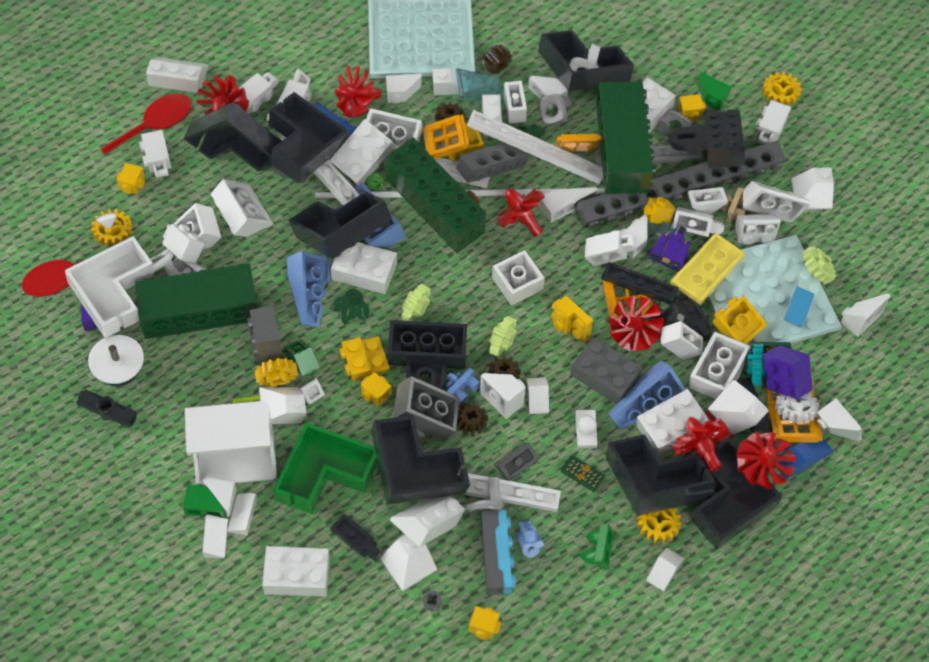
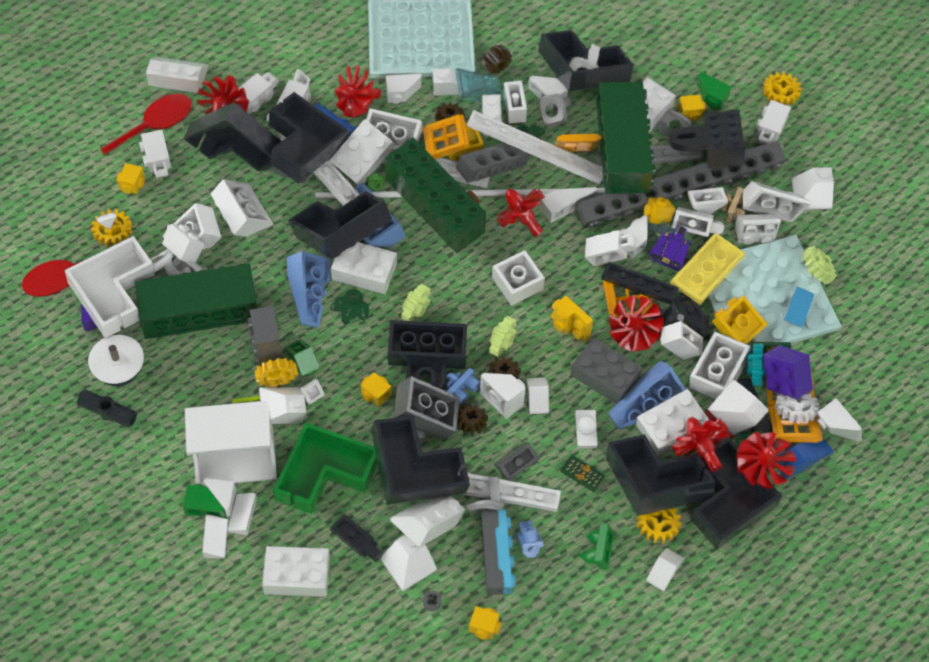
(363, 357): yellow plate -> none
(864, 313): white slope -> none

